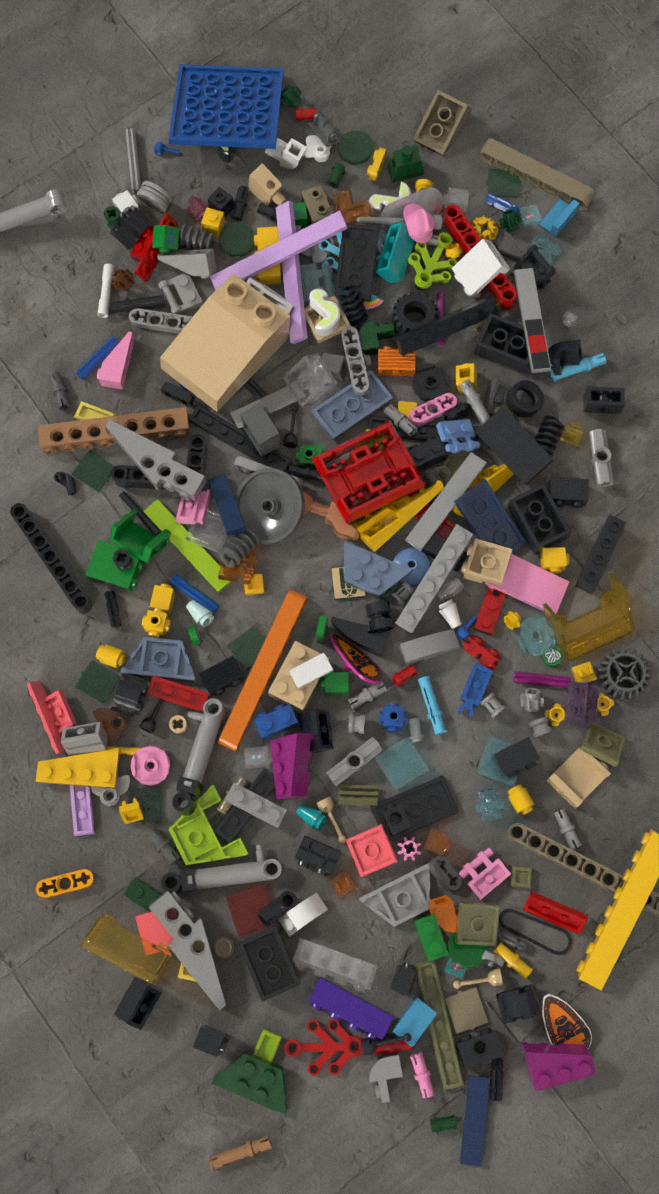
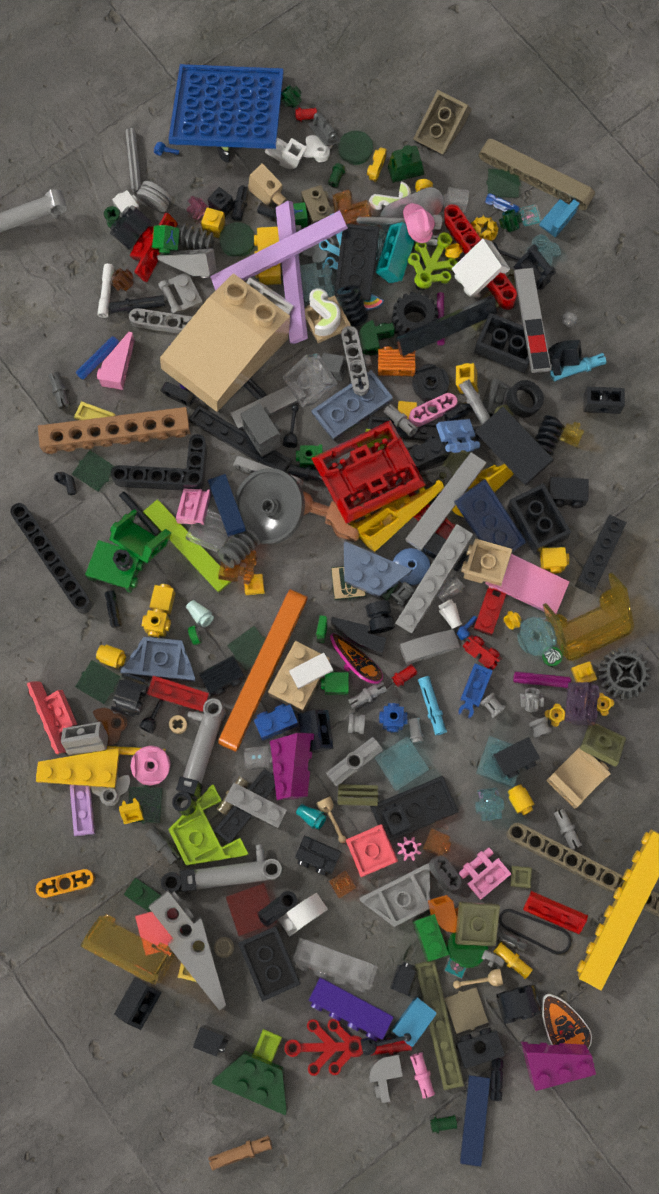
(144, 451): light grey brick -> none
(194, 593): blue axle -> none
(602, 469): light grey piece -> none

